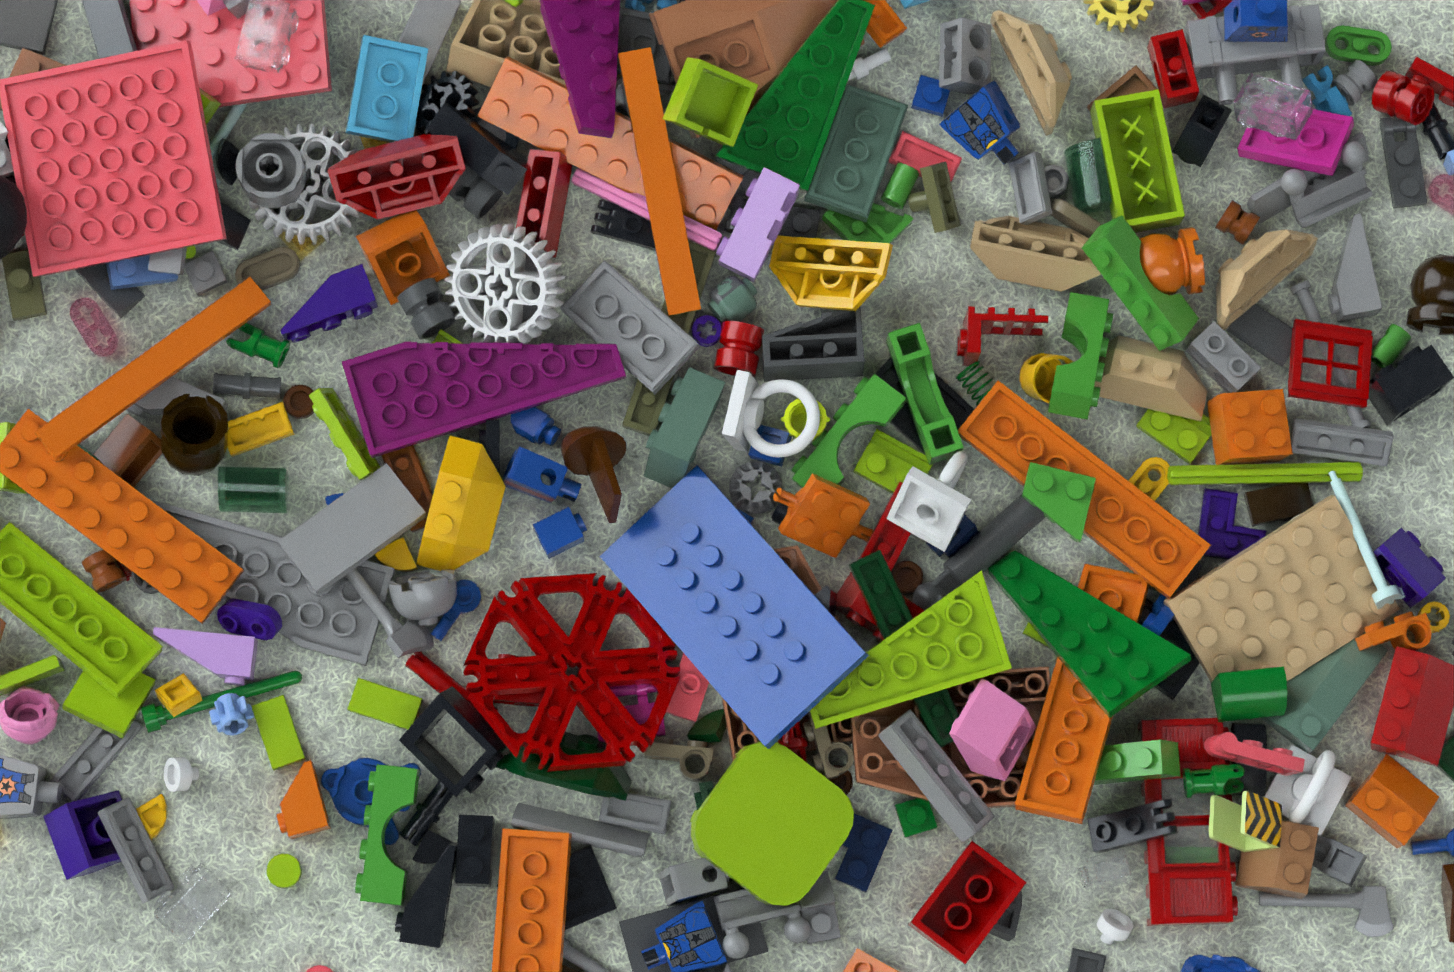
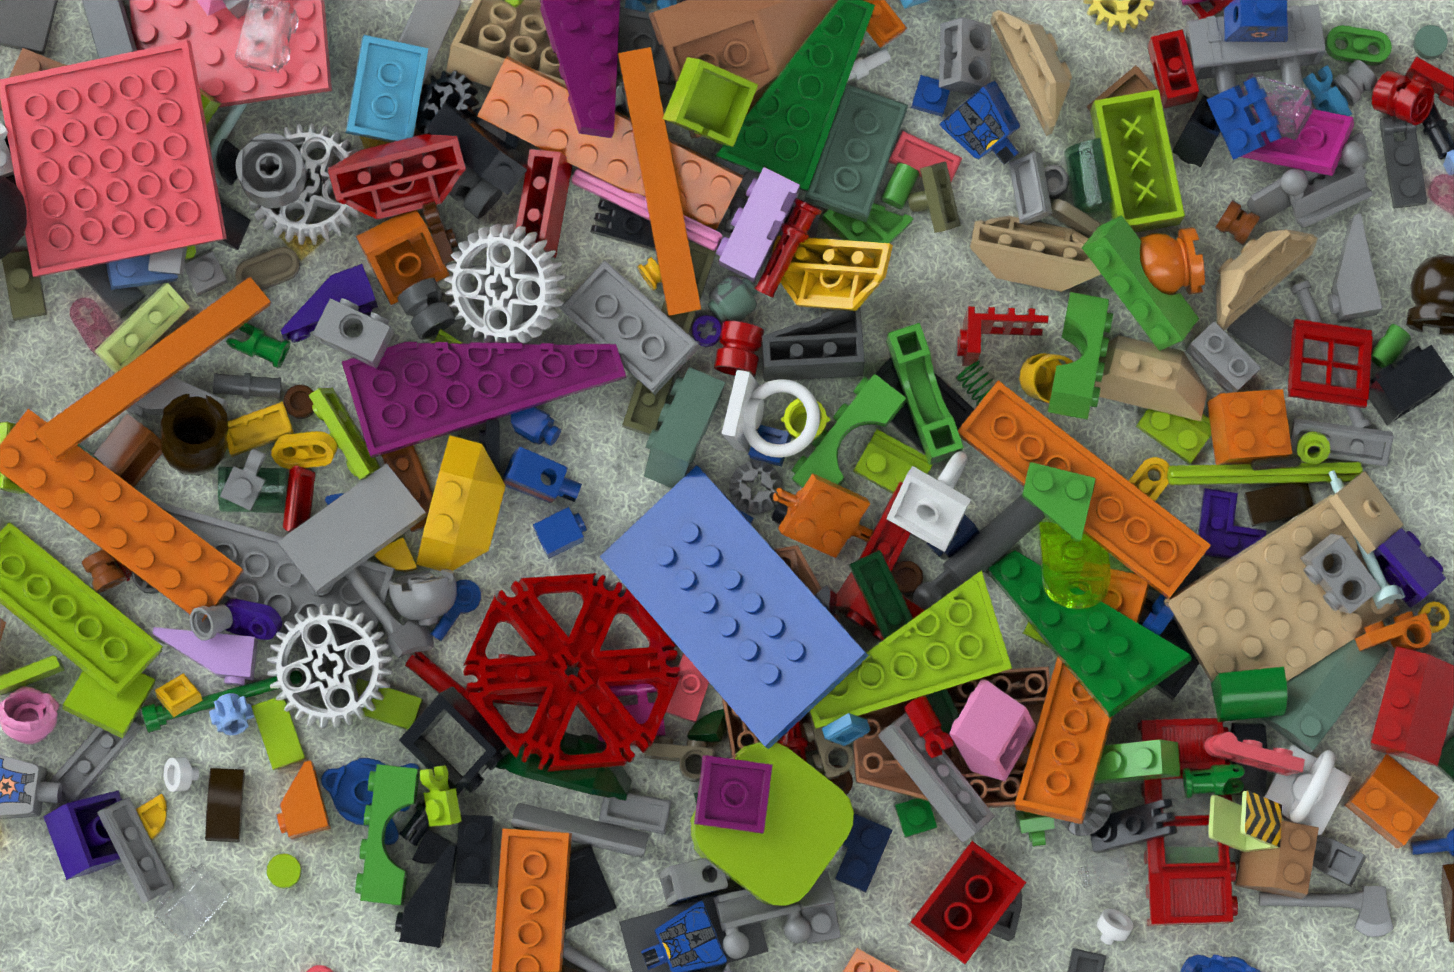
(142, 328): none -> yellowish green plate
(217, 620): none -> light grey piece
(224, 805): none -> dark brown slope
(243, 484): none -> light grey plate
(298, 497): none -> red tile
(308, 450): none -> yellow plate
(336, 681): none -> white gear
(368, 346): none -> light grey brick
(440, 801): none -> lime plate
(444, 238): none -> reddish brown plate
(595, 453): reddish brown piece -> none
(650, 273): none -> yellow bush
(733, 794): none -> magenta plate
(793, 234): none -> red pin
(846, 729): none -> dark azure tile
(928, 726): none -> red bar
(1034, 826): none -> bright green tile
(1072, 565): none -> clear neon green tile
(1101, 806): none -> light grey gear
(1237, 121): none -> blue plate
(1276, 462): none -> clear smoke piece
(1313, 439): none -> lime plate
(1345, 568): none -> light grey brick
(1366, 512): none -> tan plate
(1430, 42): none -> sand green tile

